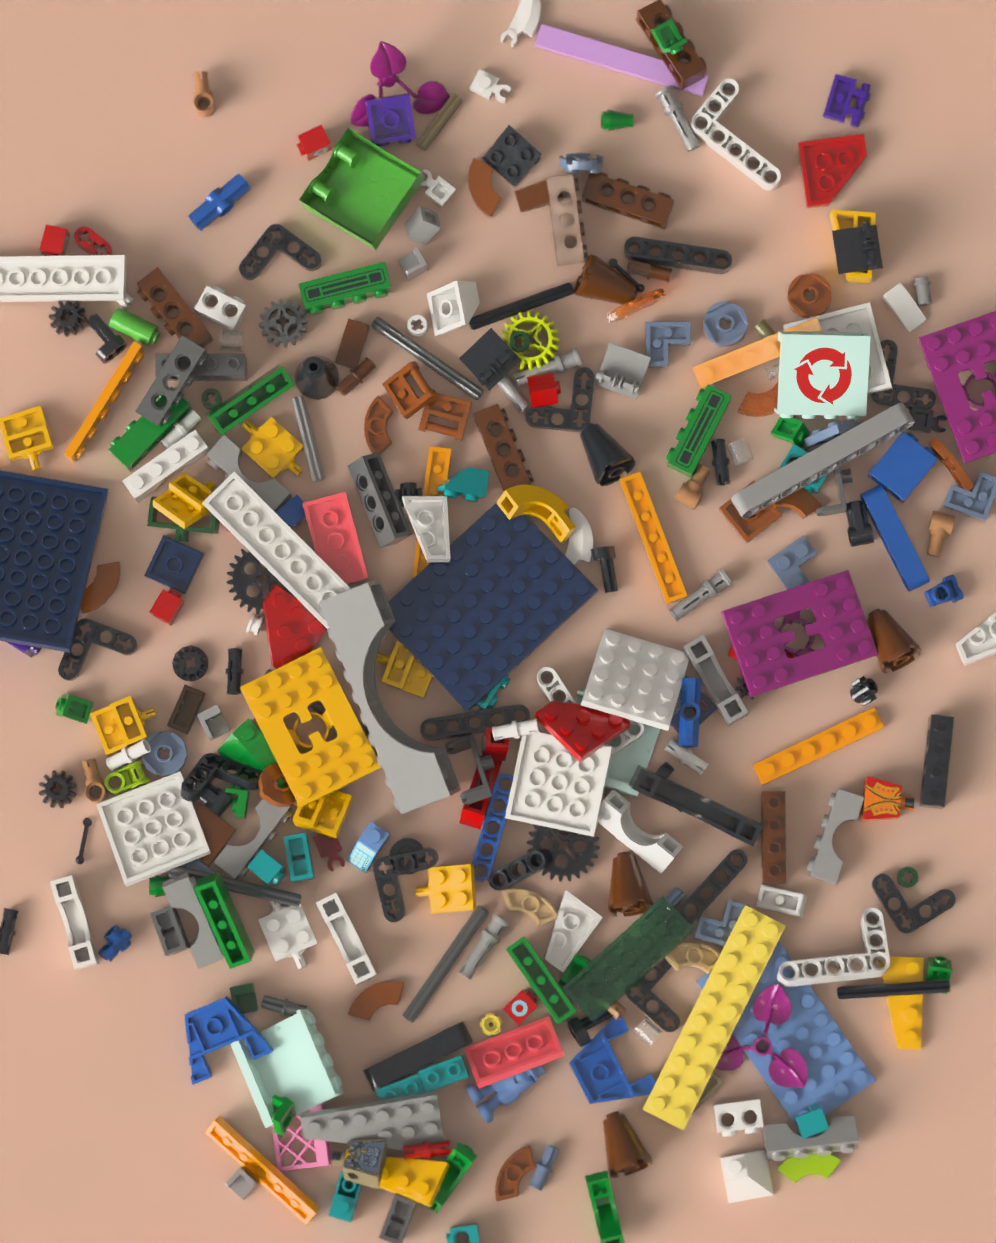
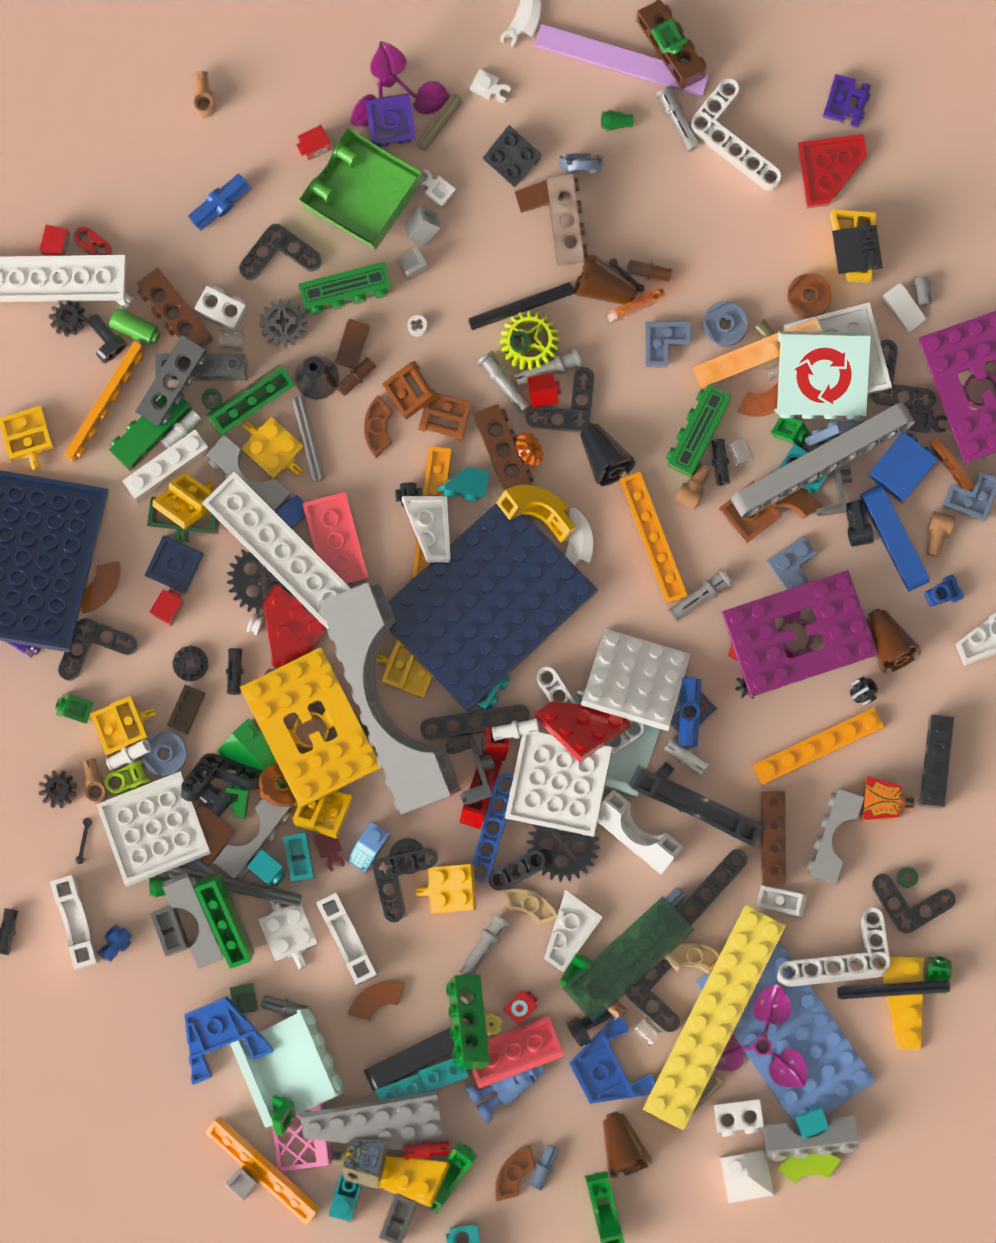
(213, 722): light grey panel -> none
(379, 500): dark grey brick -> none
(427, 358): dark grey axle -> none
(445, 963): dark grey axle -> none
(453, 305): white slope -> none
(471, 989): none -> green brick
(481, 188): dark orange tile -> none
(490, 359): black hinge -> none
(529, 449): none -> orange gear
(541, 980): green brick -> none
(605, 556): black piece -> none
(622, 371): light grey hinge -> none
(628, 887): reddish brown cone -> none
(656, 217): reddish brown brick -> none
(686, 262): black beam -> none
(715, 681): light grey arch -> none
(719, 931): sand blue plate -> none

